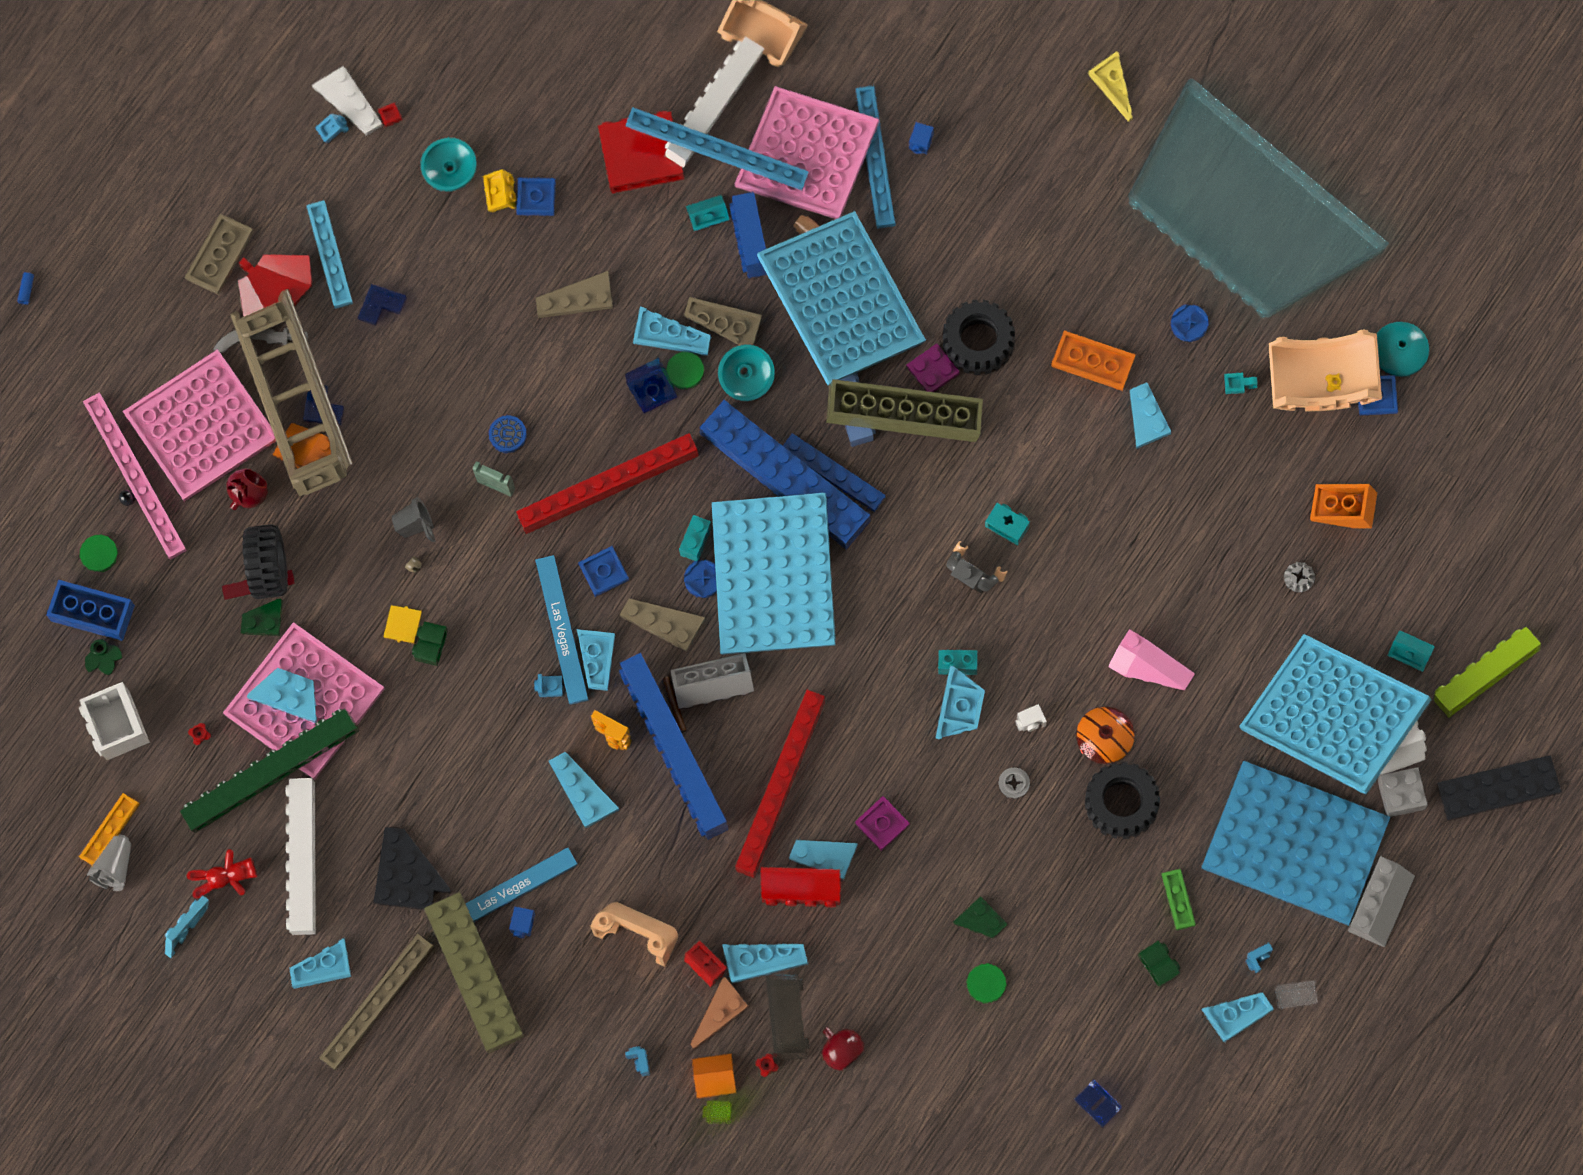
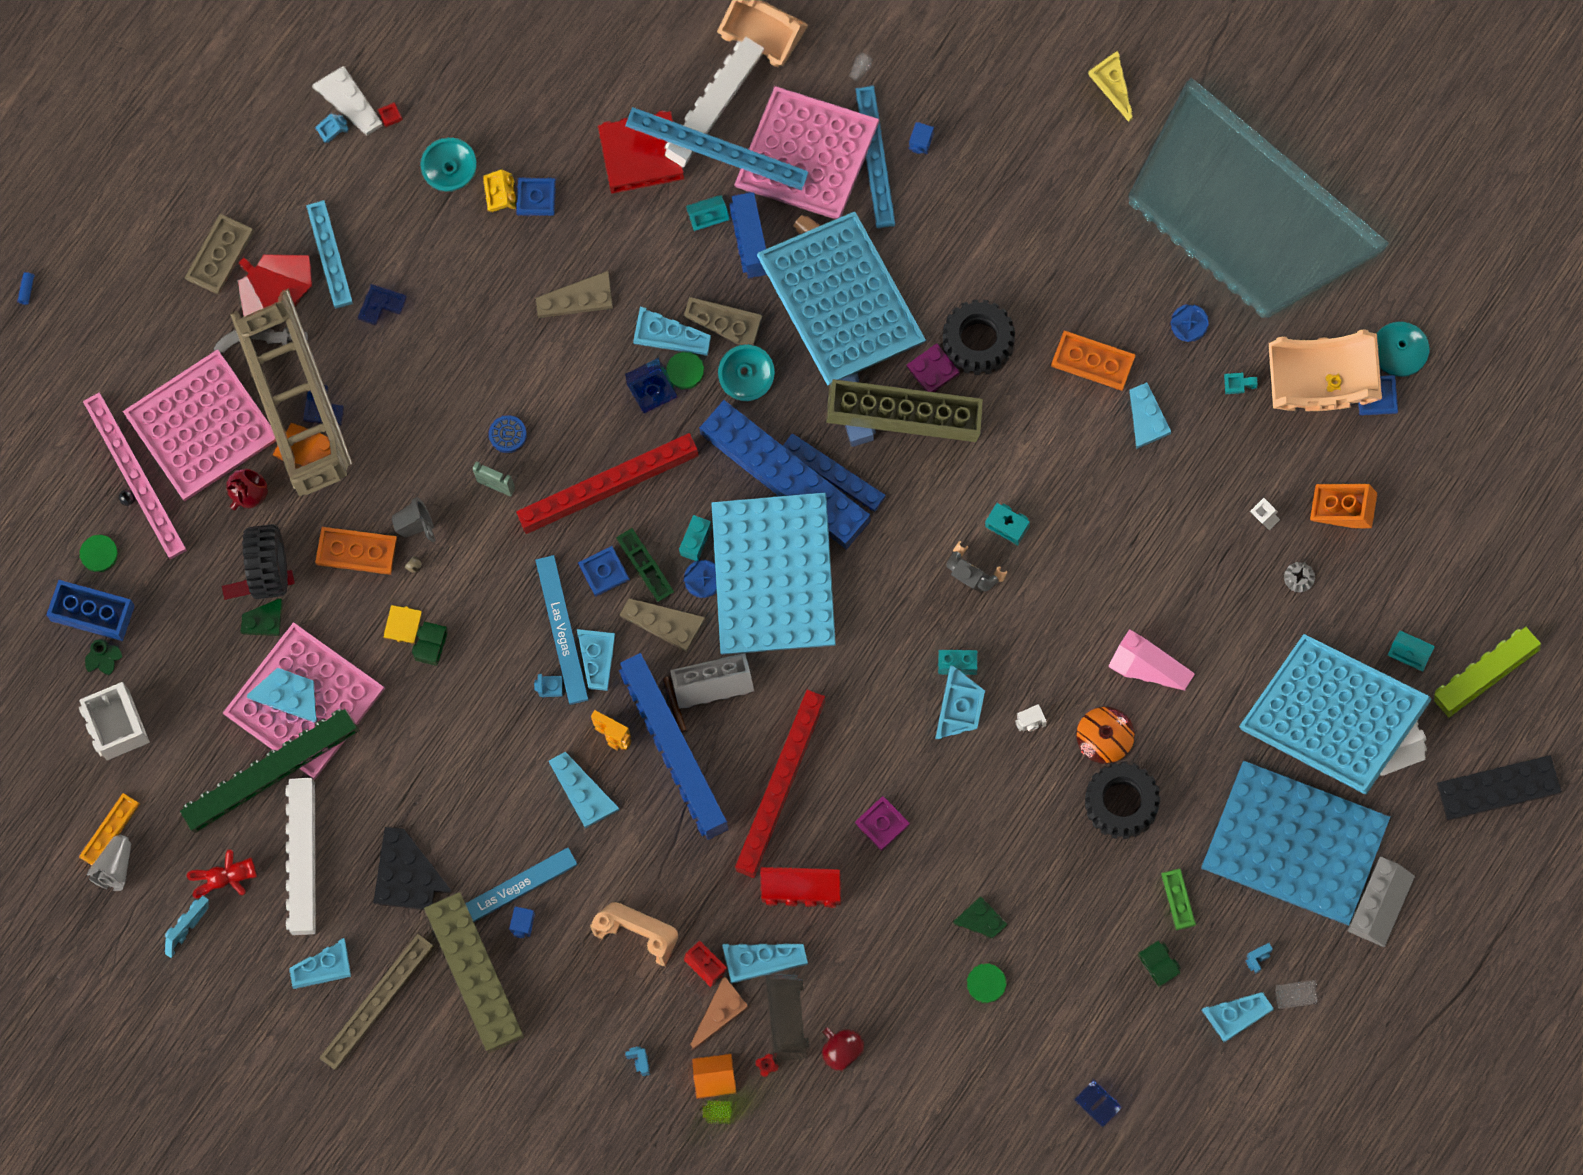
(194, 733): red plate -> none
(356, 550): none -> orange plate
(644, 564): none -> dark green slope
(824, 855): medium azure wing -> none
(860, 66): none -> clear cone
(1020, 776): light grey gear -> none
(1265, 513): none -> white brick
(1402, 792): light grey brick -> none

